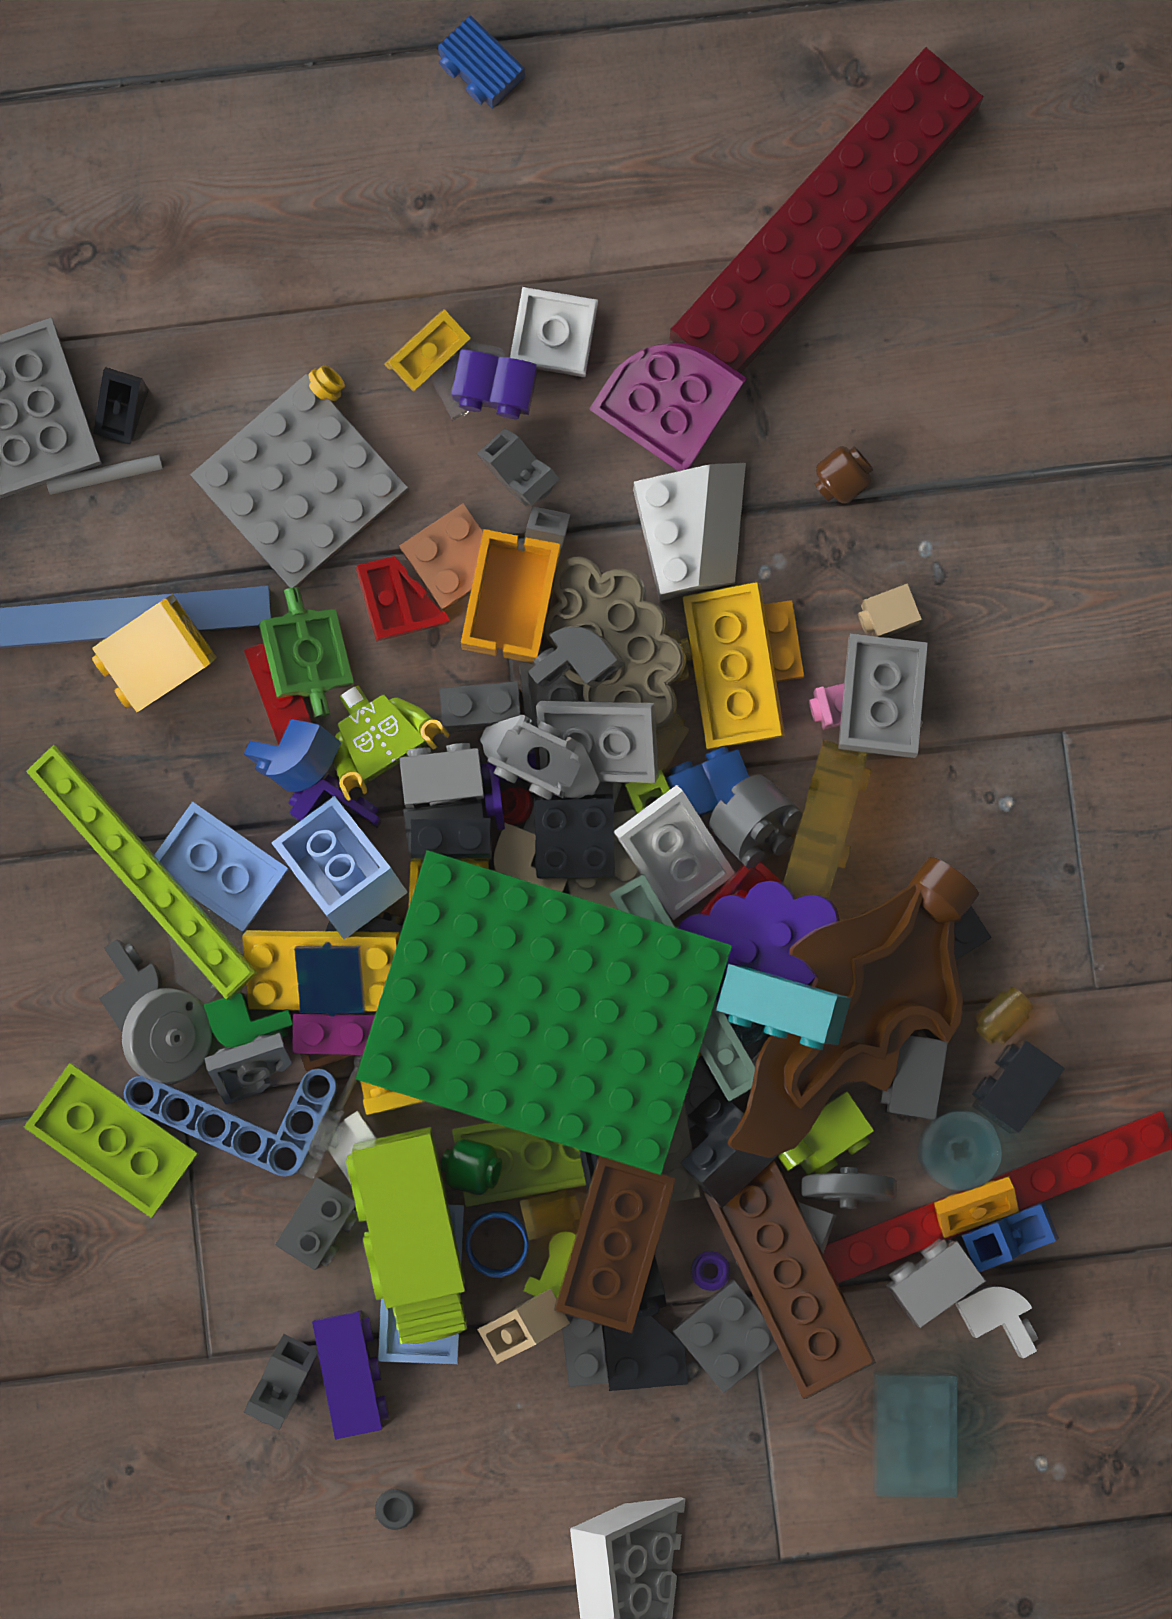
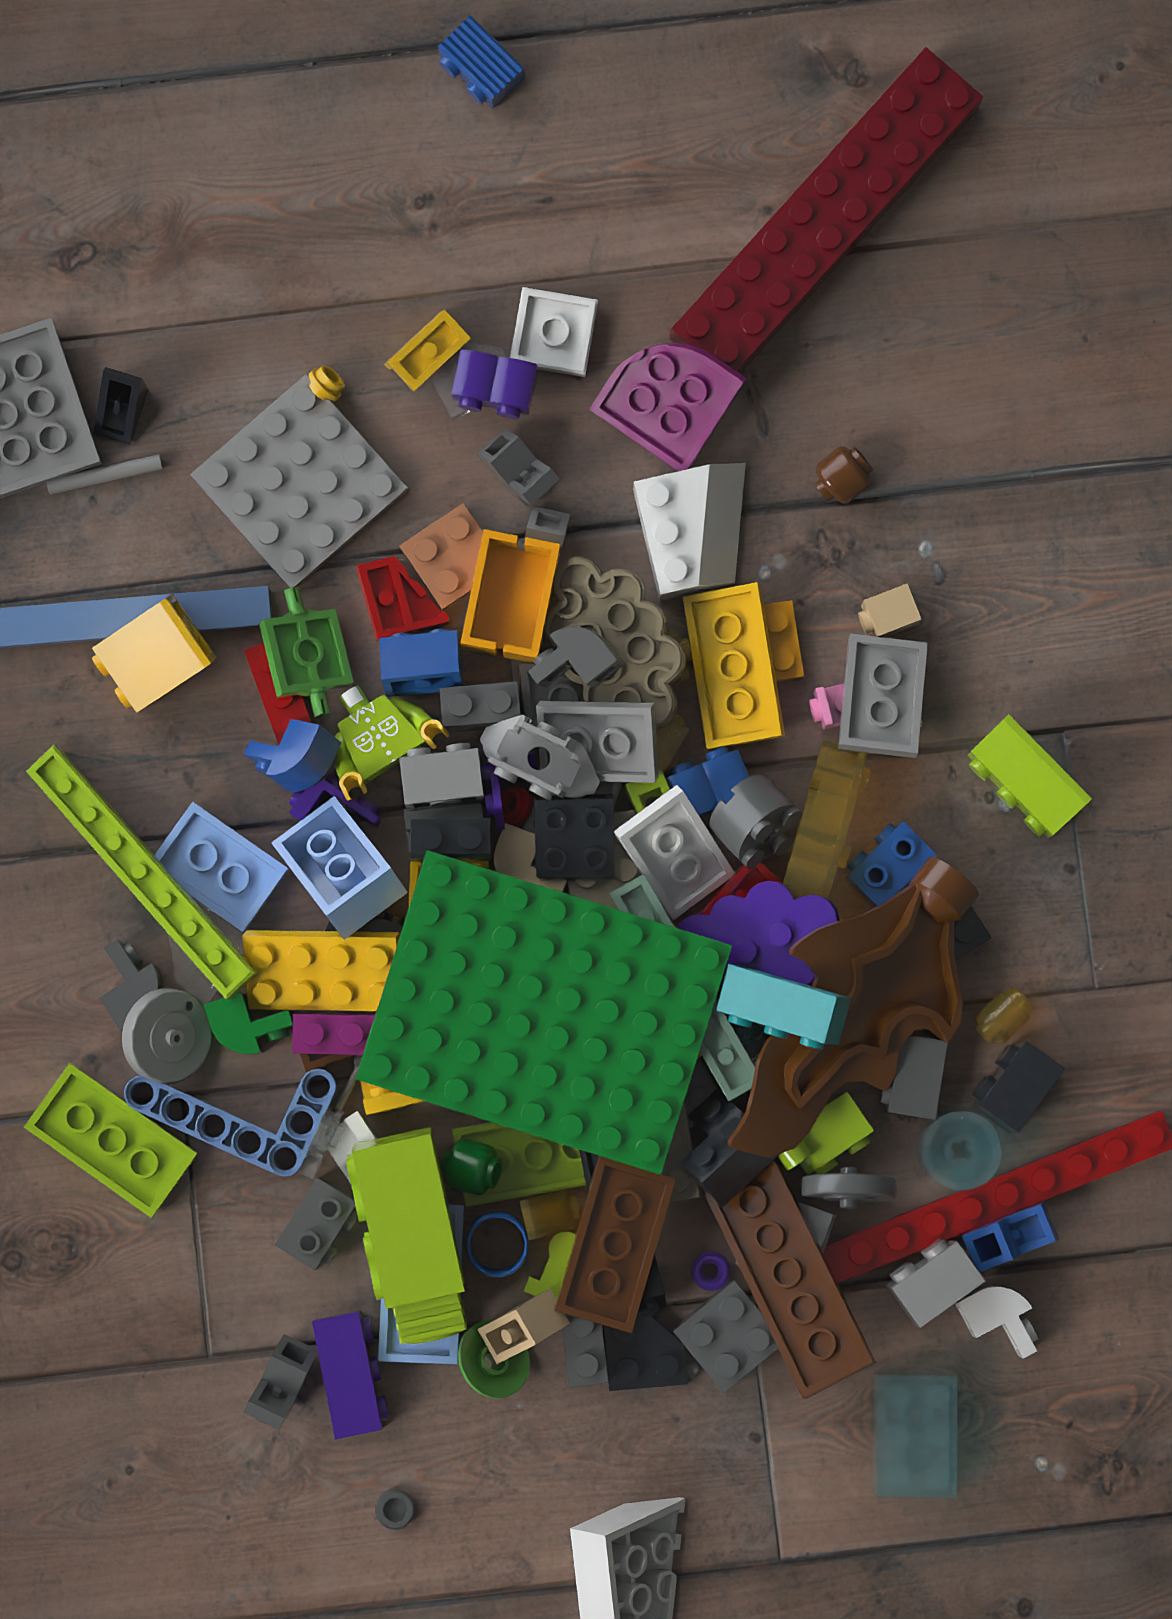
(247, 1068): dark grey plate -> none
(329, 979): clear blue piece -> none
(421, 662): none -> blue brick
(494, 1382): none -> bright green dish
(889, 864): none -> blue brick
(976, 1207): light orange plate -> none
(1027, 778): none -> lime slope

